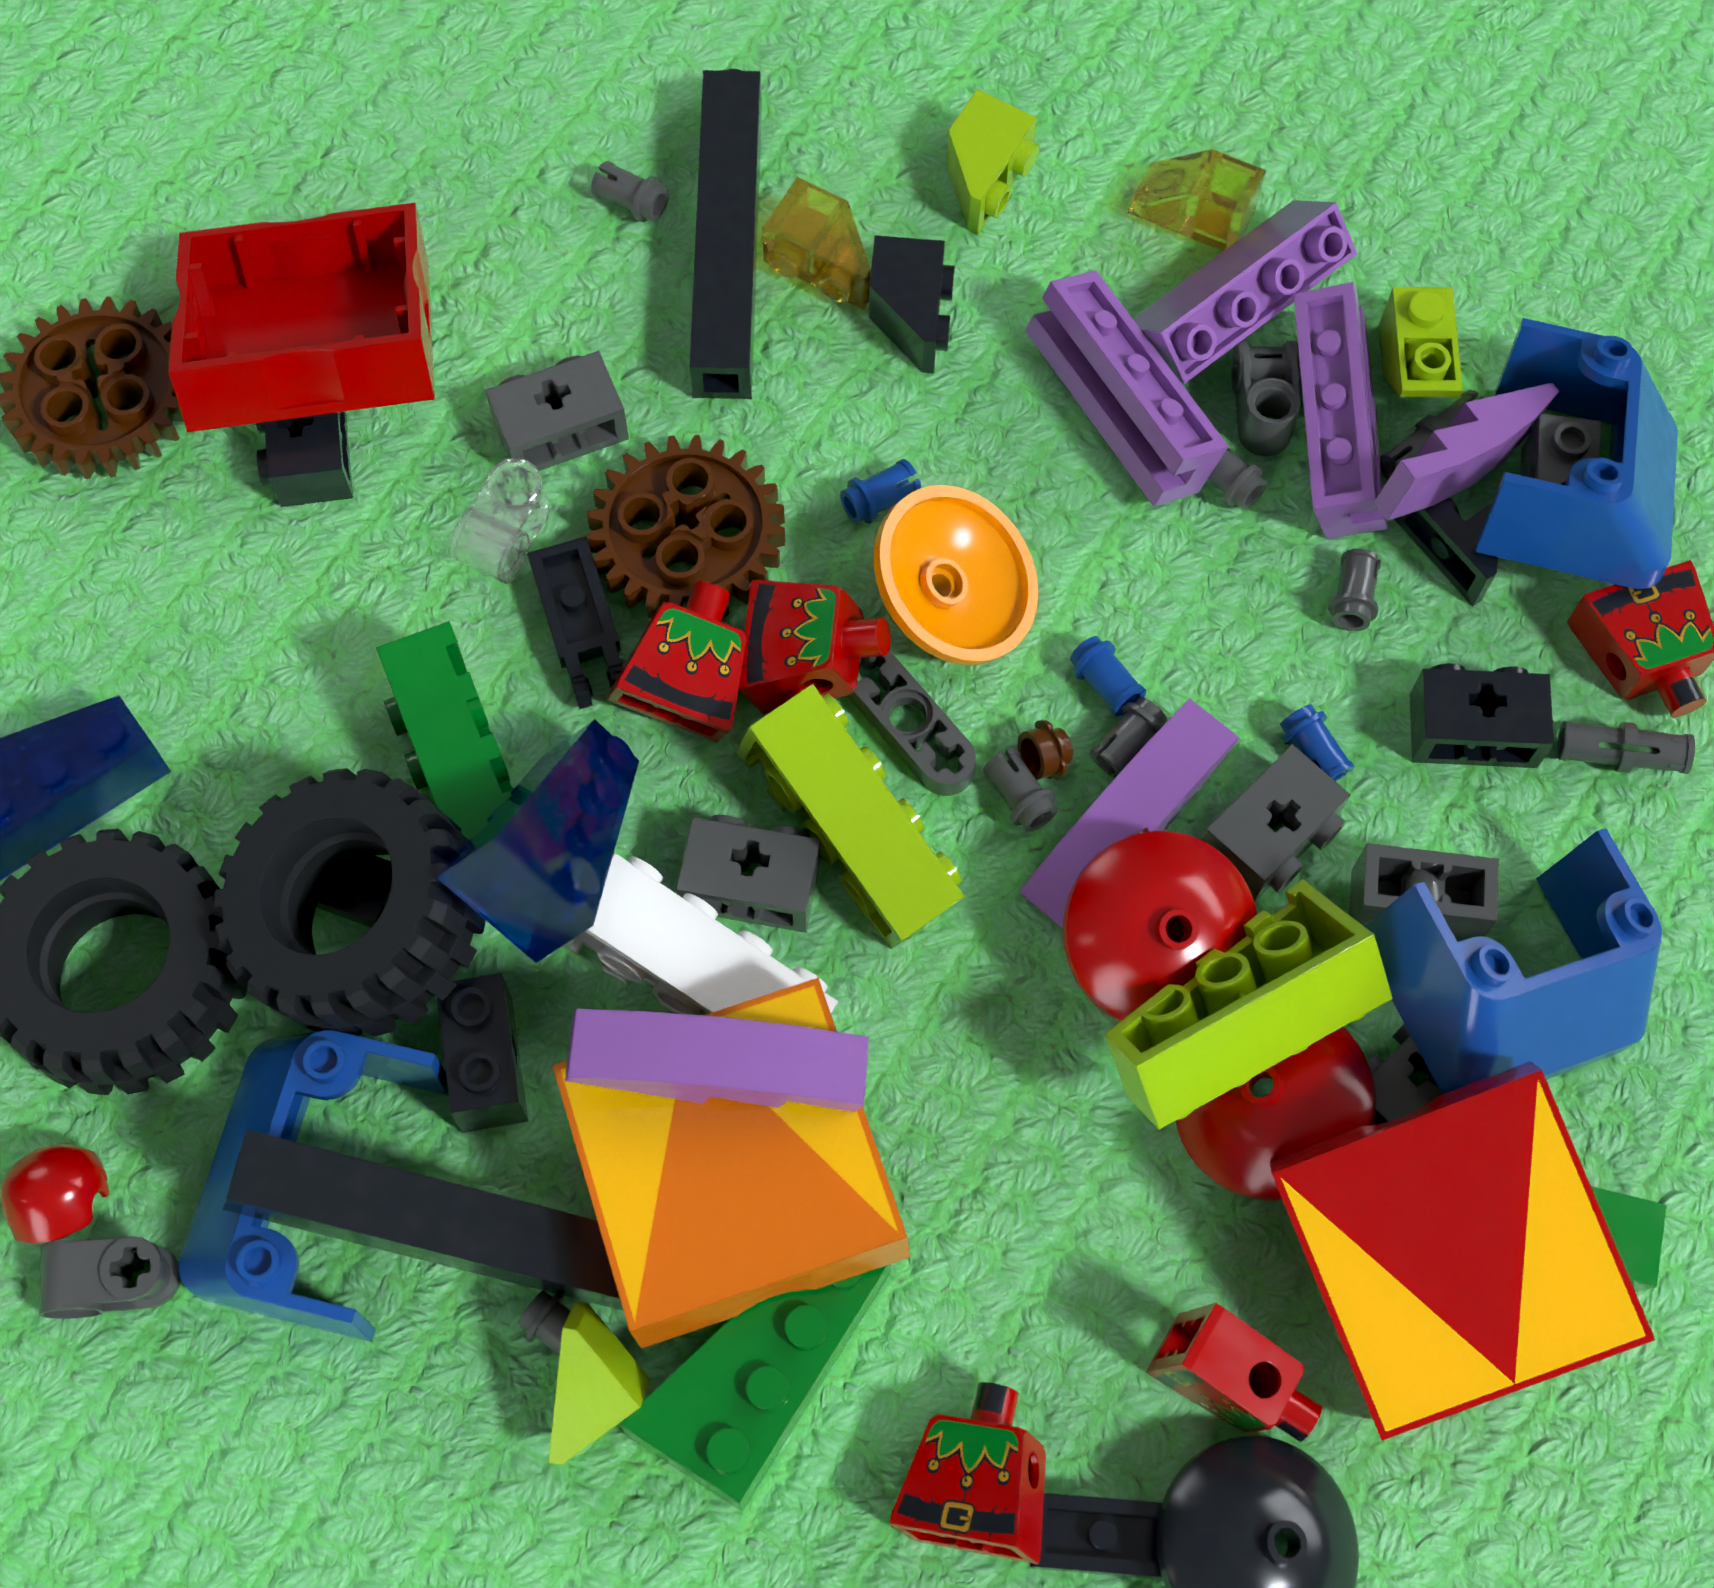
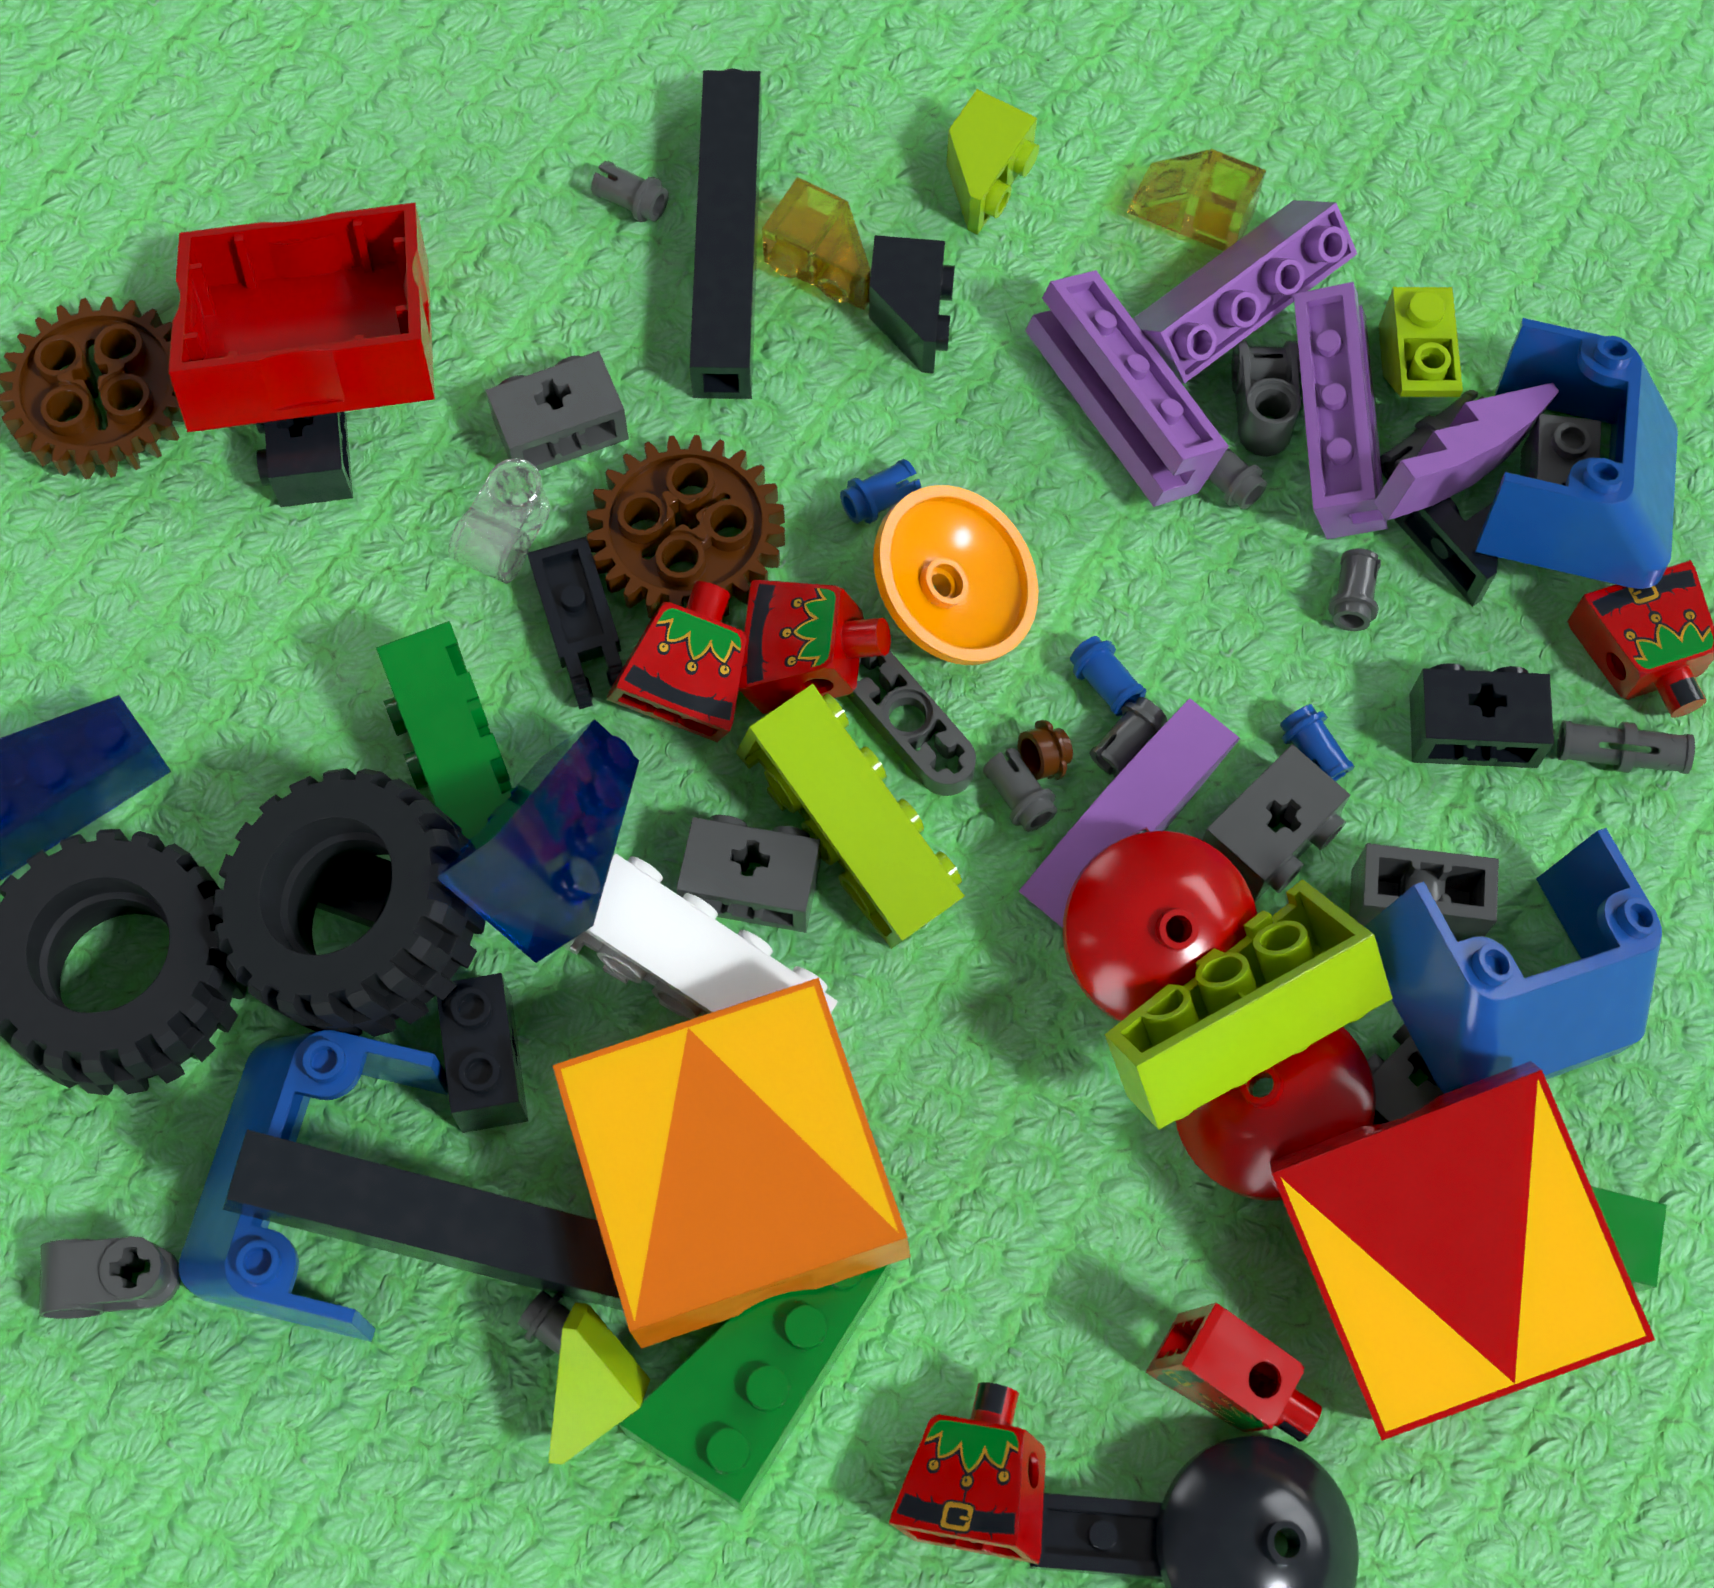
(52, 1192): red hair -> none
(717, 1058): medium lavender slope -> none

